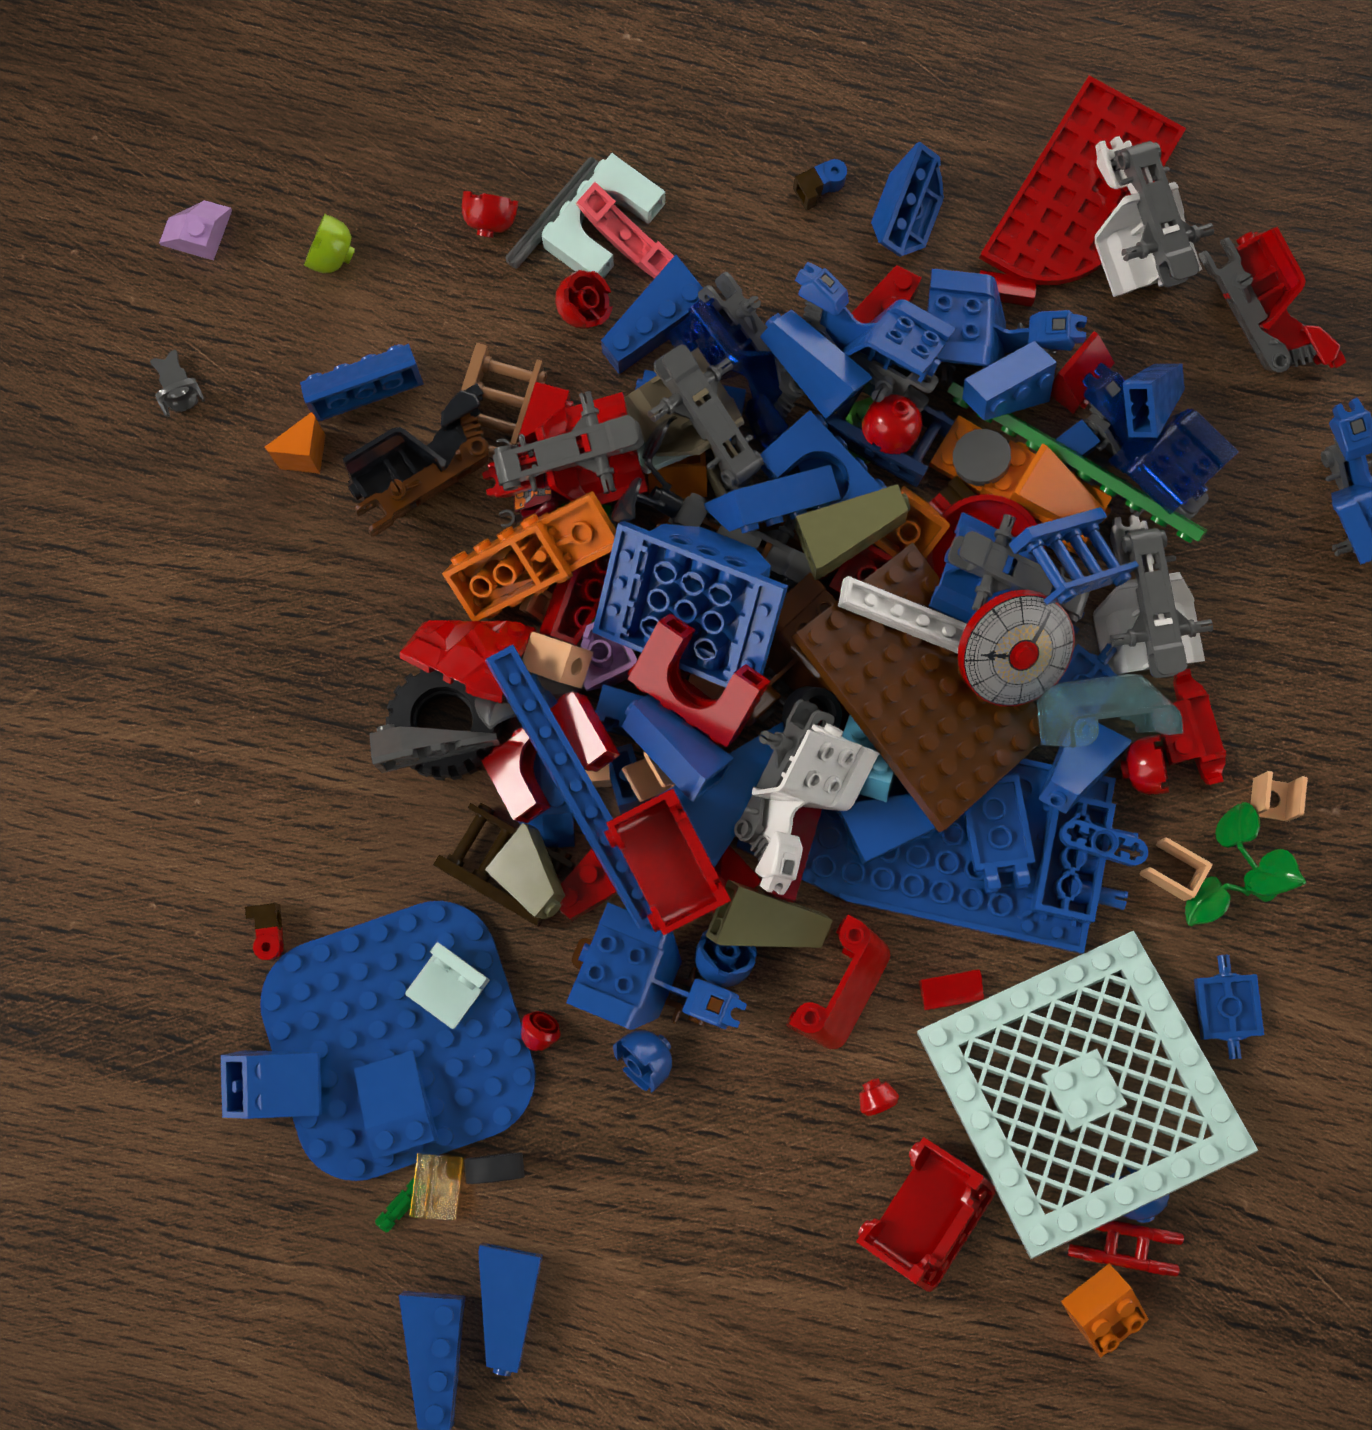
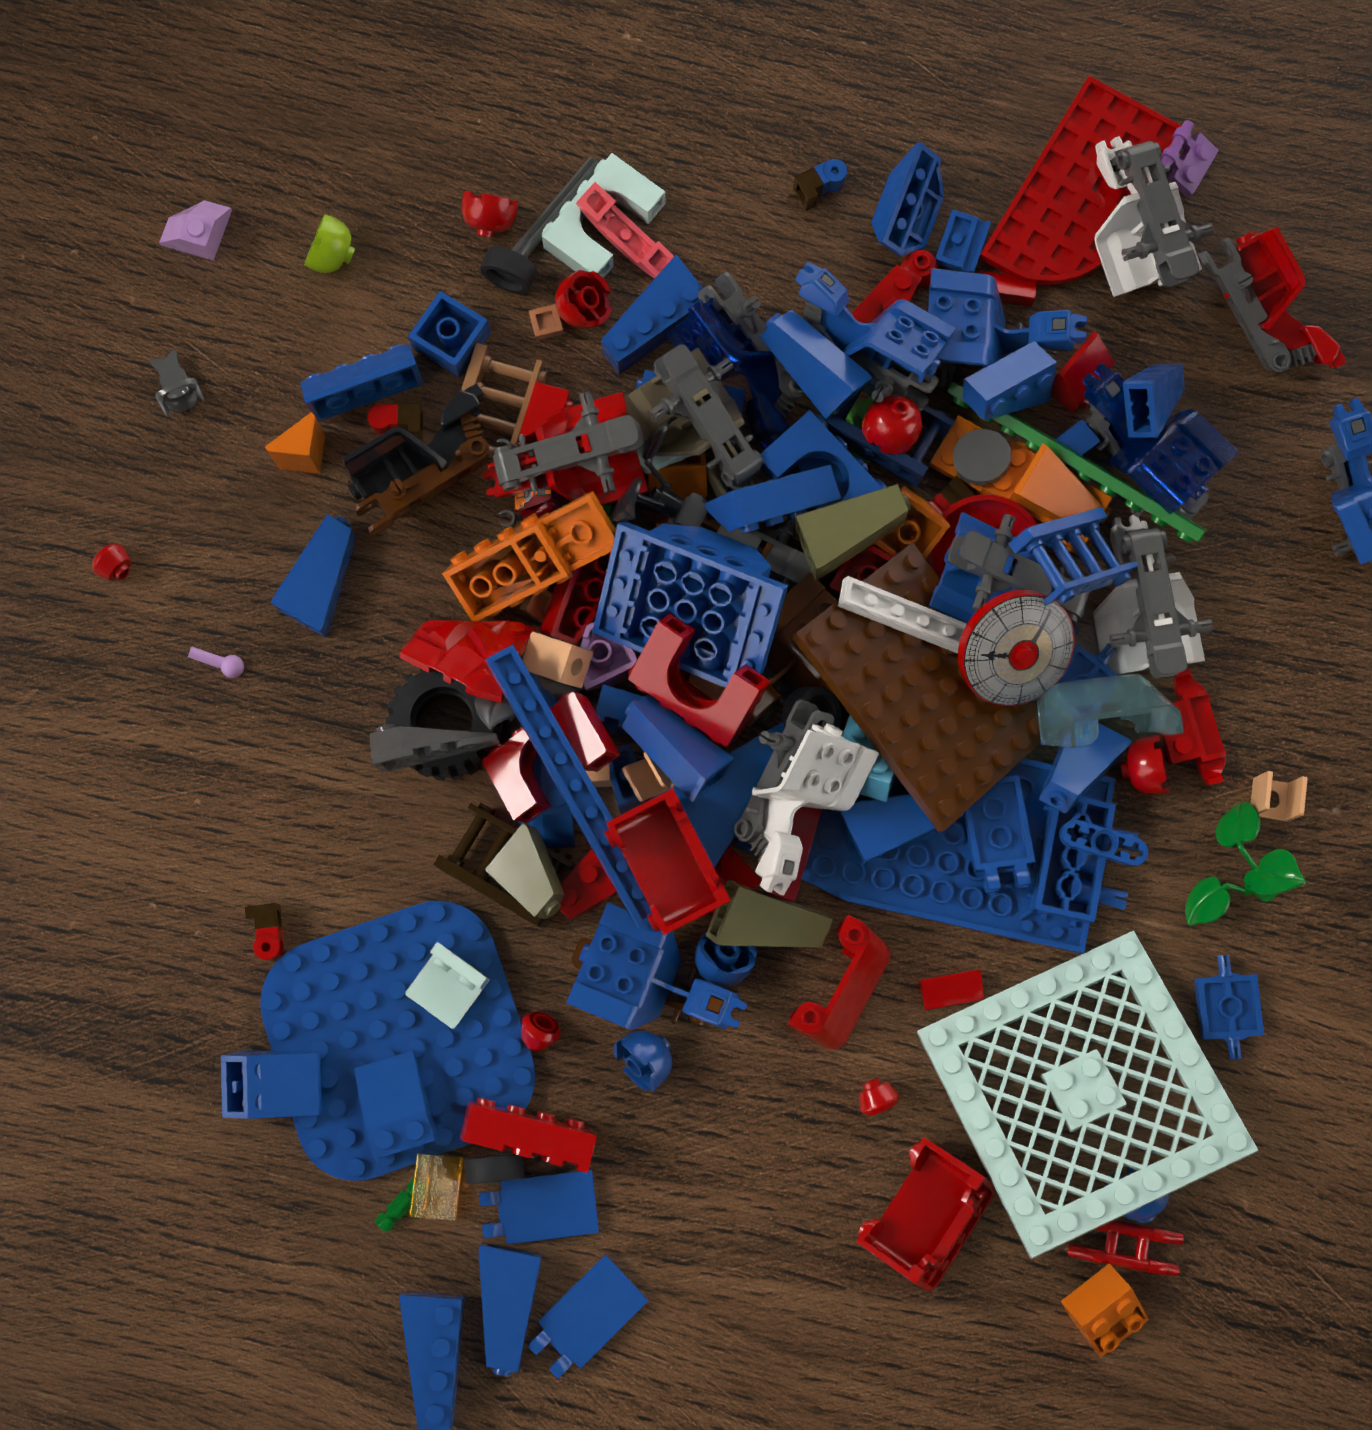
(112, 563): none -> red cone
(231, 665): none -> lavender bar
(316, 578): none -> blue slope
(388, 416): none -> leg
(449, 334): none -> blue brick
(508, 270): none -> black tyre
(528, 1134): none -> red wedge
(543, 1207): none -> blue tile
(545, 322): none -> nougat plate
(588, 1315): none -> blue tile
(921, 264): none -> red cone
(962, 242): none -> blue plate
(1193, 162): none -> medium lavender plate
(1201, 865): light nougat piece -> none

